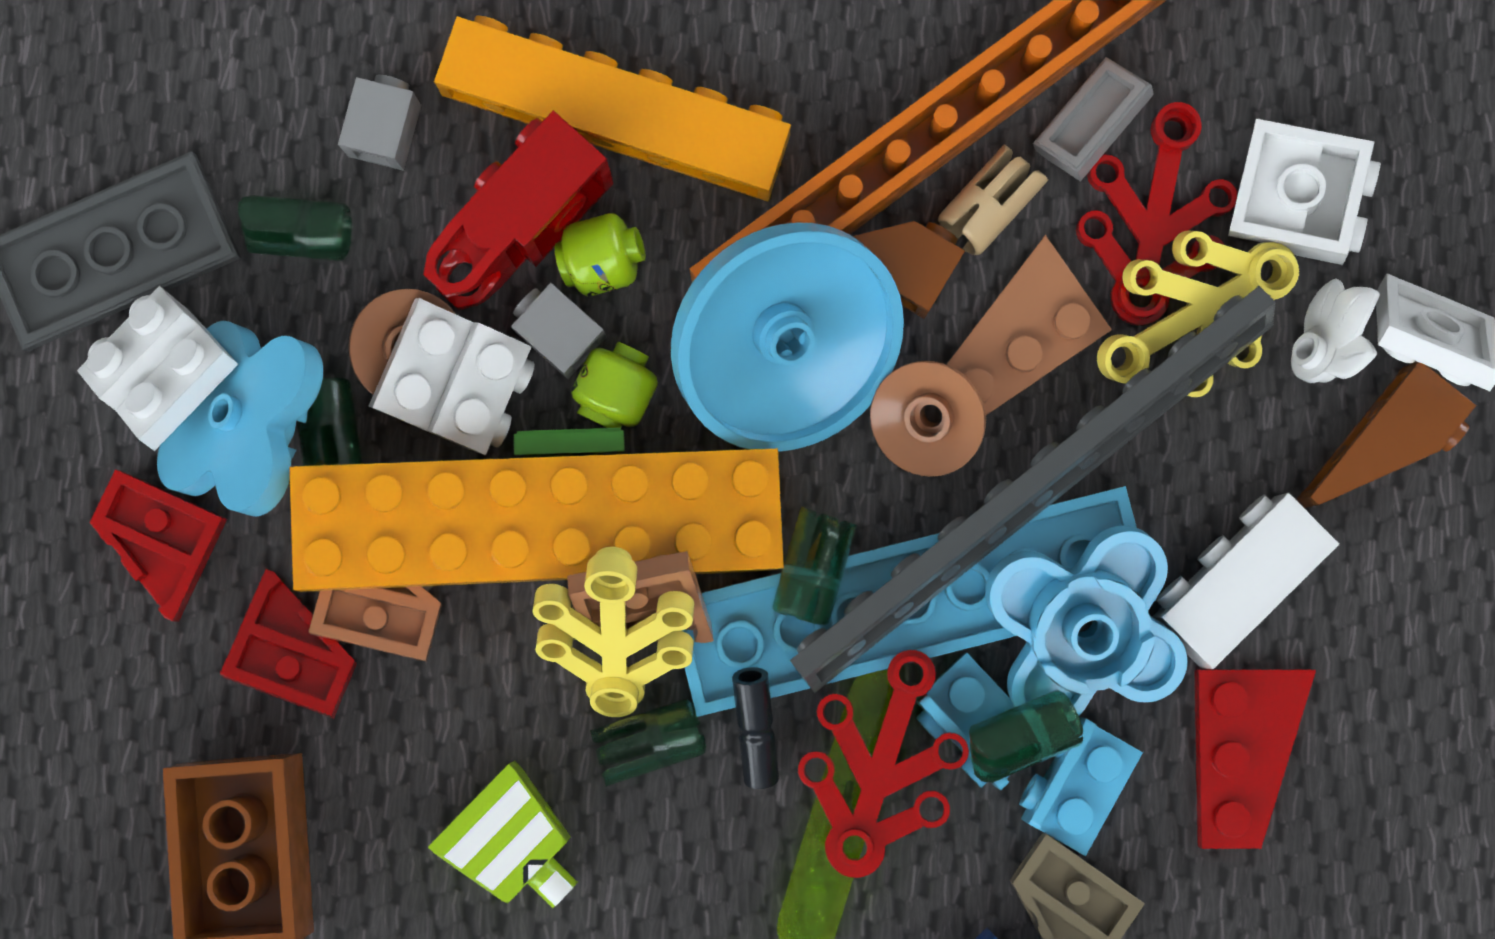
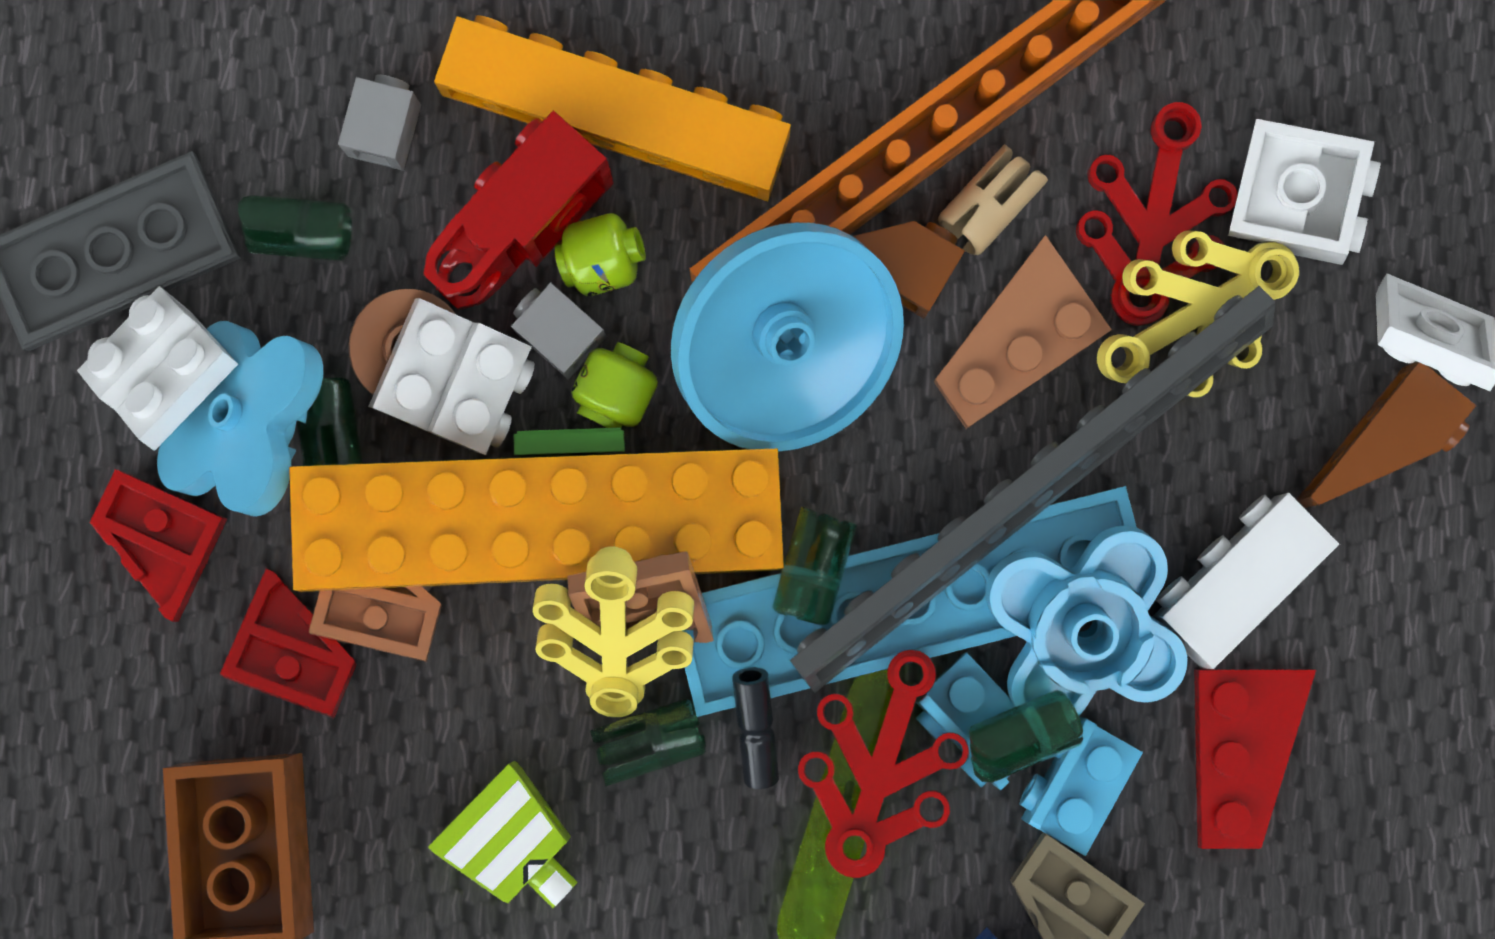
(909, 436): nougat dish -> none
(1093, 118): light grey tile -> none
(1333, 334): white plate -> none

